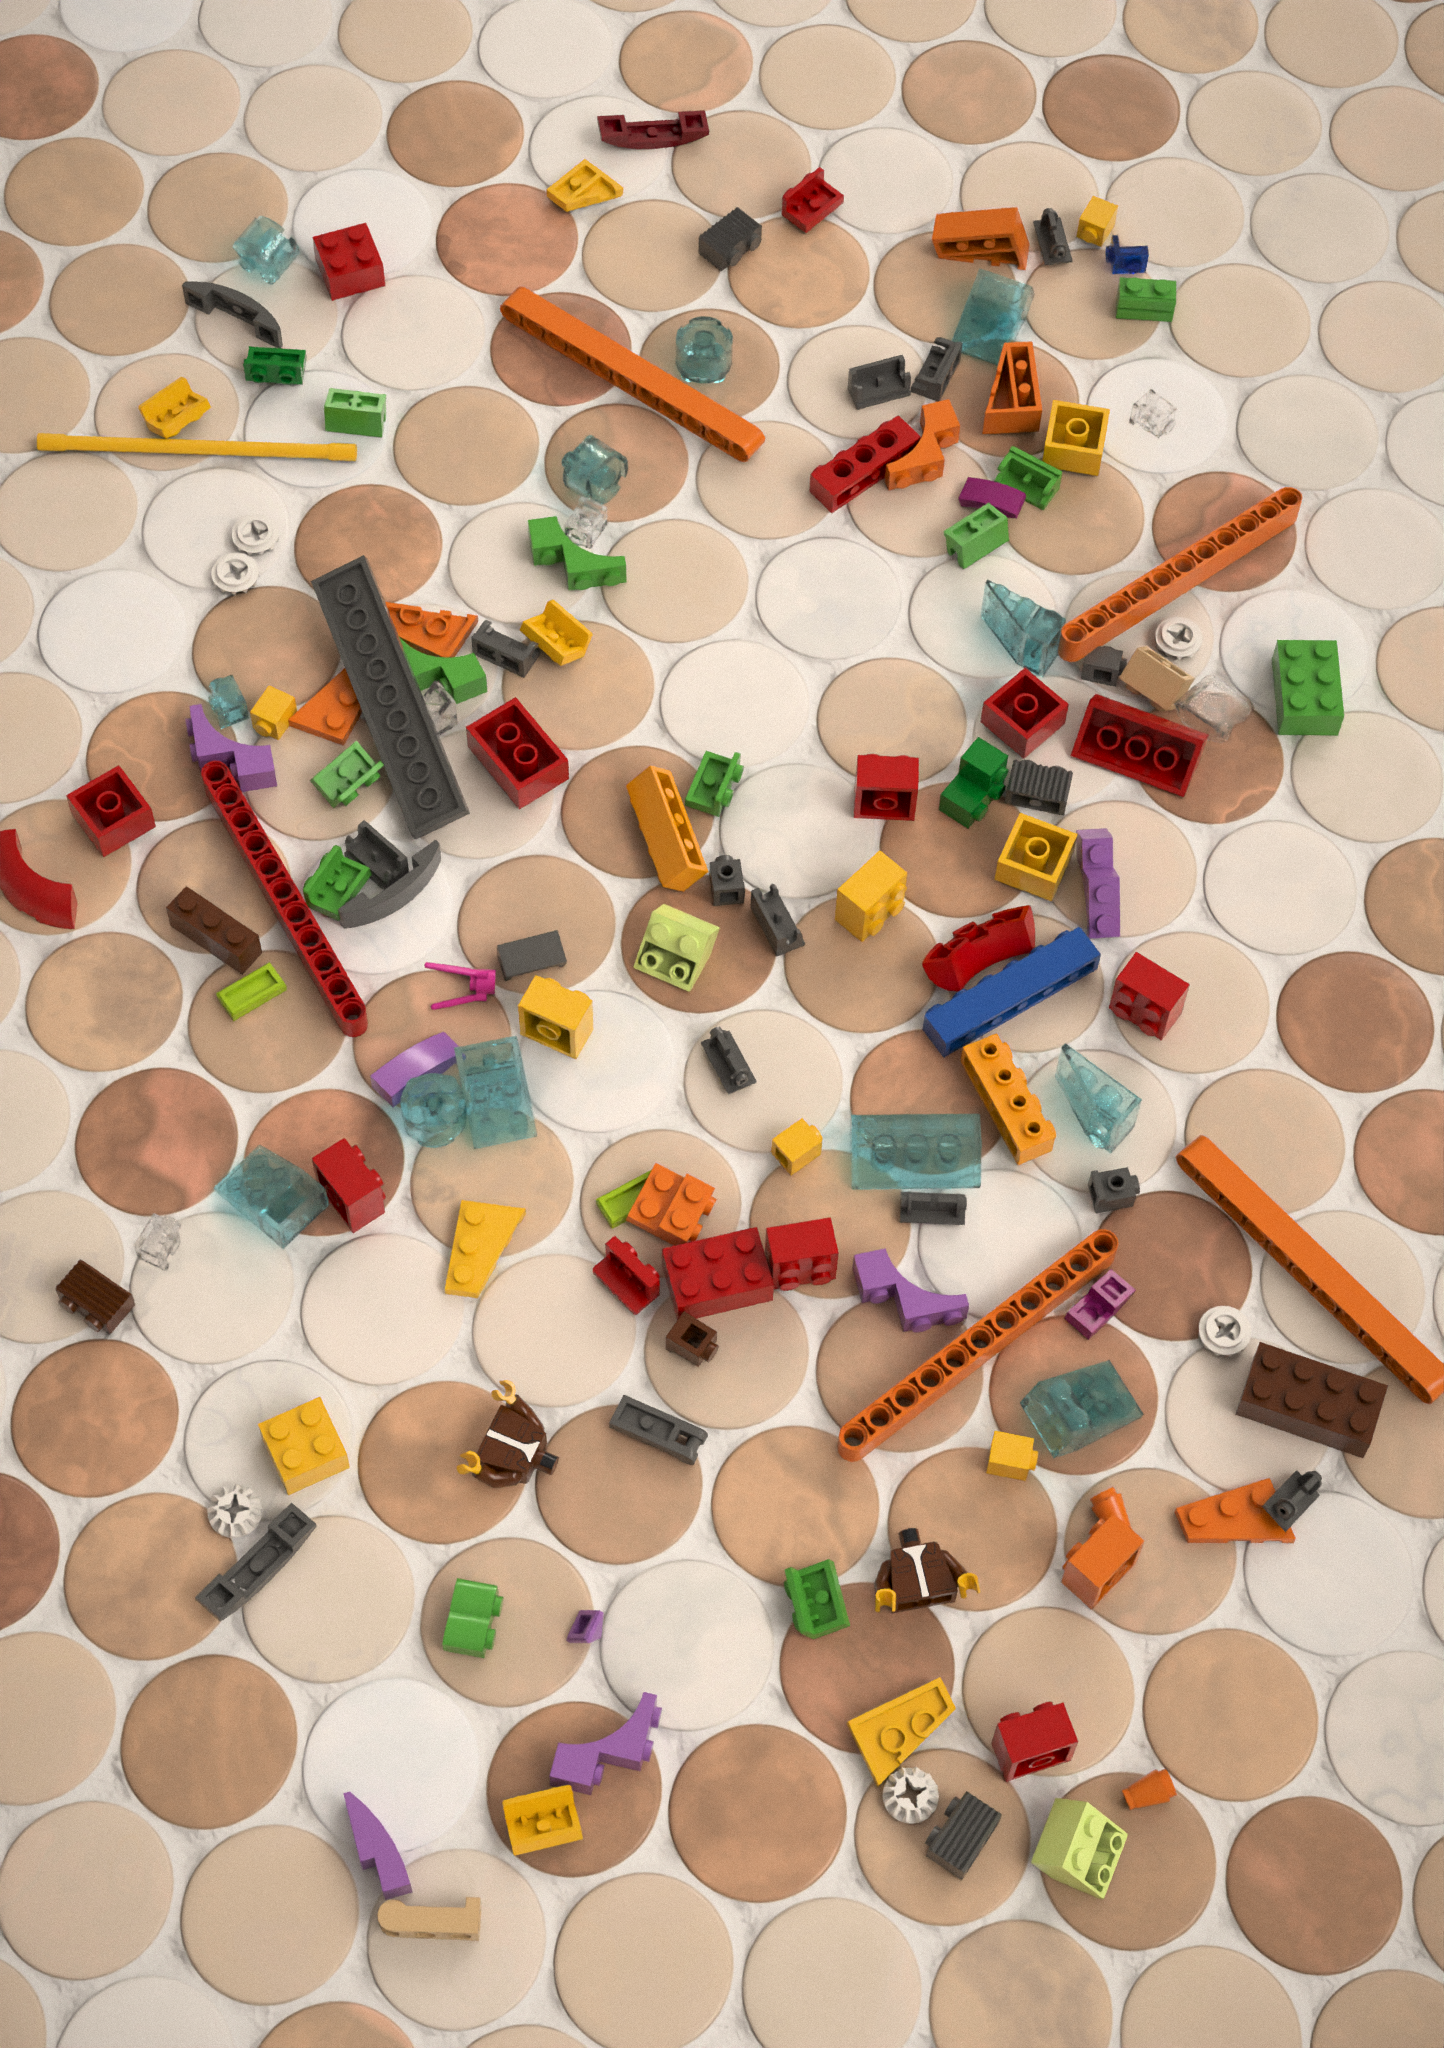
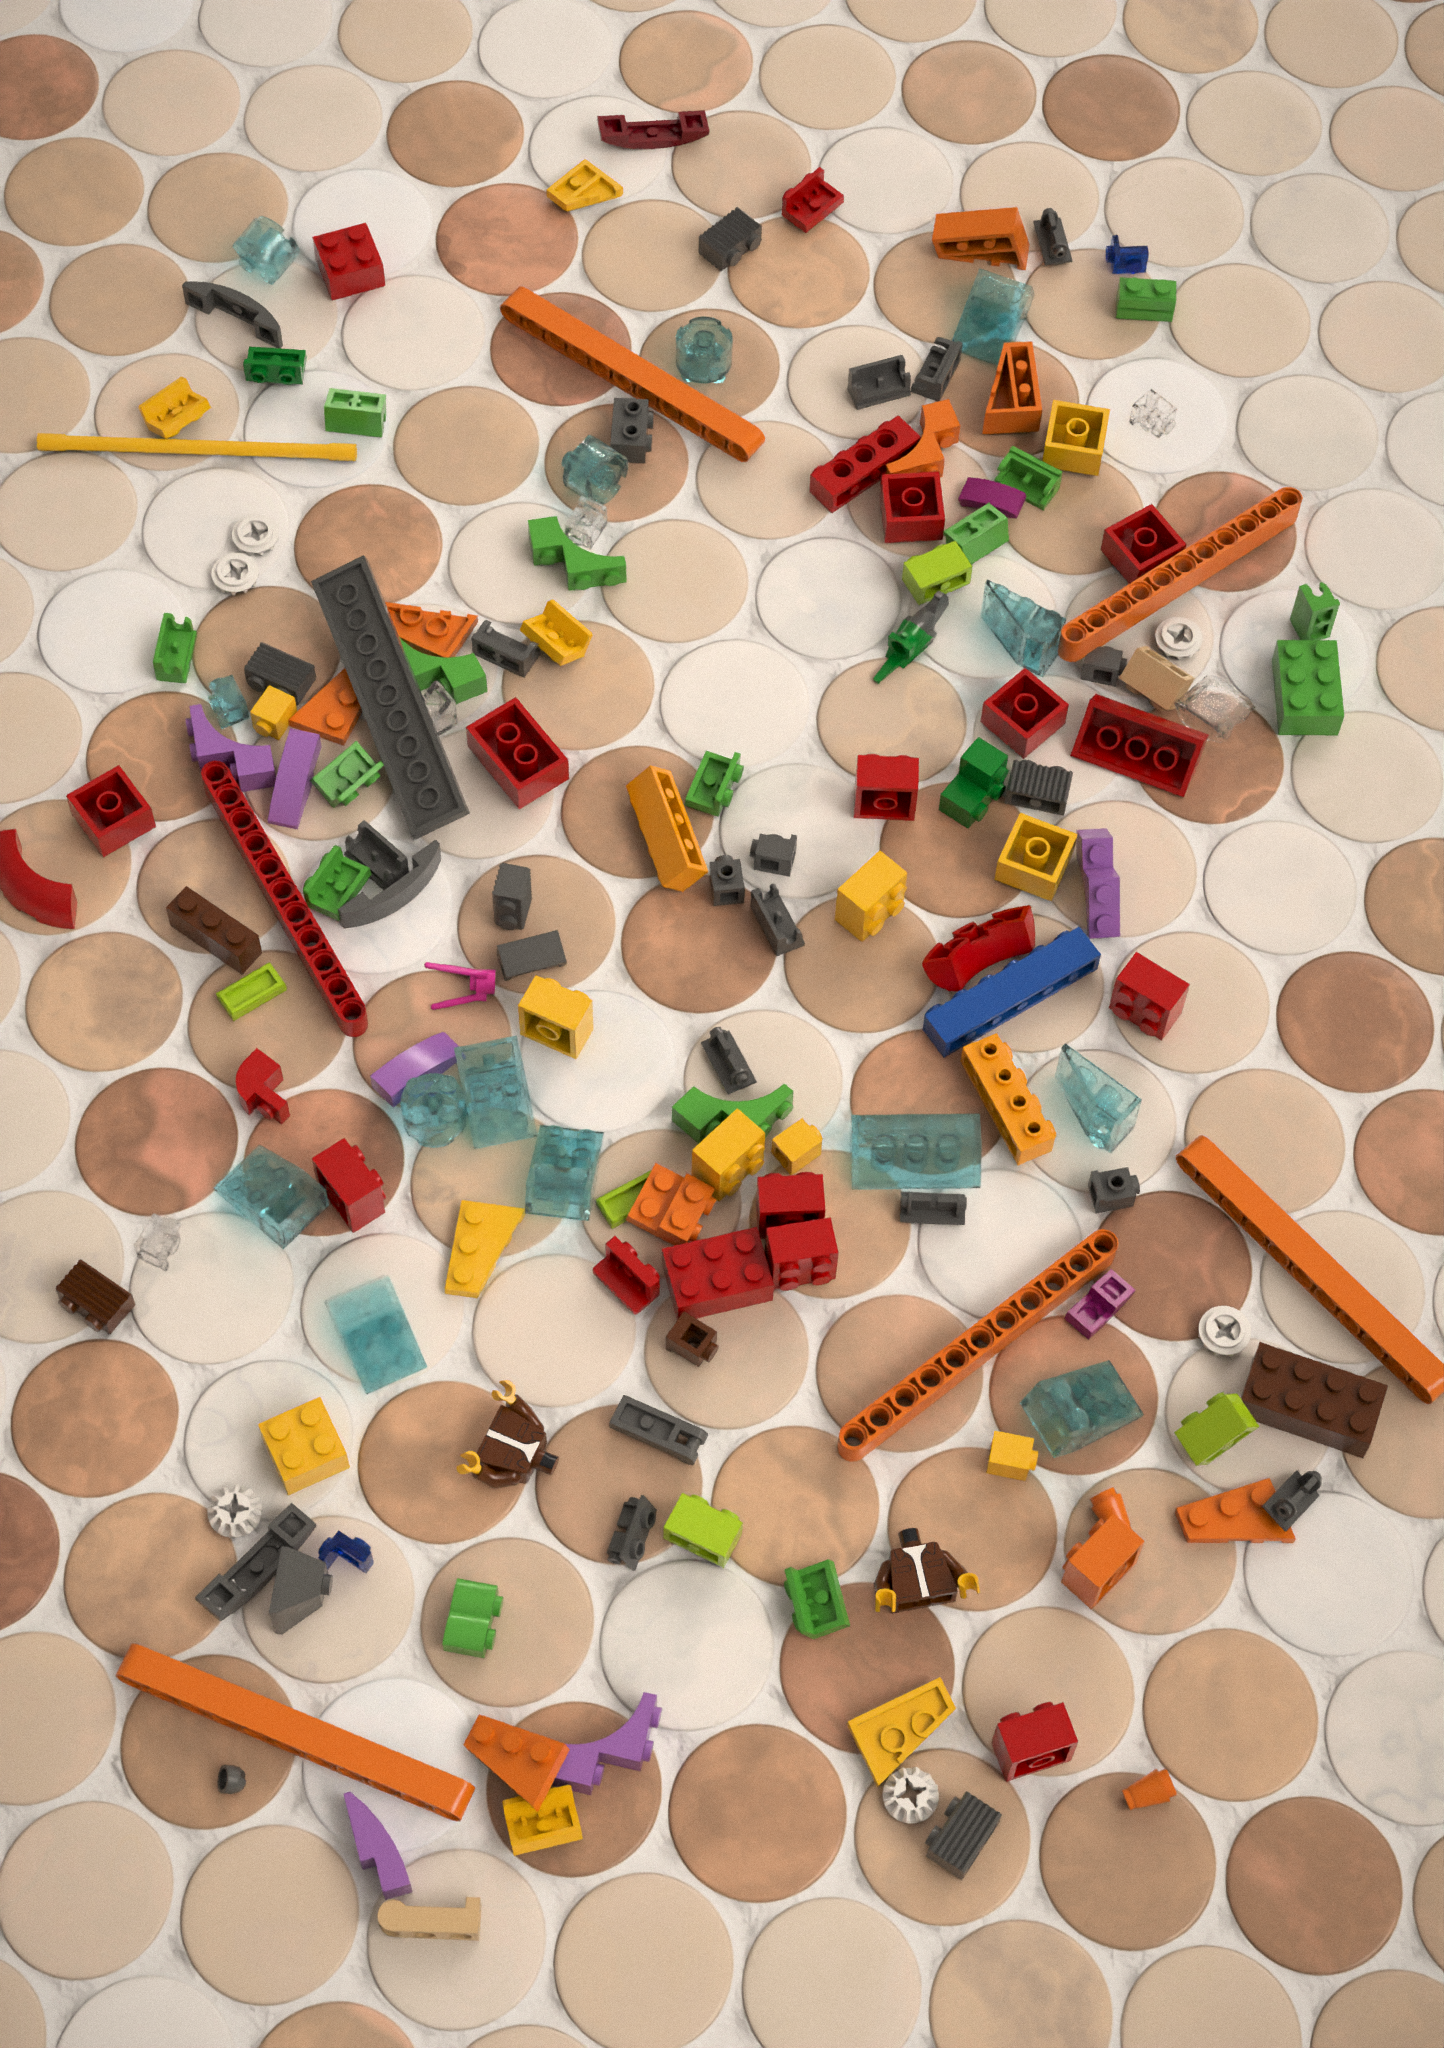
(174, 650): none -> bright green hinge
(231, 1779): none -> dark grey hinge
(255, 1087): none -> red brick
(280, 671): none -> dark grey brick
(293, 778): none -> medium lavender slope
(296, 1732): none -> orange beam
(297, 1588): none -> dark grey slope
(352, 1550): none -> clear blue bracket
(375, 1333): none -> clear light blue slope
(512, 896): none -> dark grey brick
(517, 1757): none -> orange wing
(563, 1173): none -> clear light blue slope
(586, 1627): medium lavender slope -> none
(630, 428): none -> dark grey brick
(638, 1518): none -> dark grey hinge
(675, 947): yellowish green slope -> none
(701, 1113): none -> bright green arch
(703, 1529): none -> lime brick
(729, 1154): none -> yellow brick
(774, 853): none -> dark grey brick
(789, 1199): none -> red brick
(912, 507): none -> red brick
(913, 636): none -> green animal
(917, 1308): medium lavender arch -> none
(940, 569): none -> lime brick
(1079, 1847): yellowish green slope -> none
(1097, 221): yellow brick -> none
(1140, 543): none -> red brick
(1215, 1428): none -> lime brick
(1312, 614): none -> bright green hinge

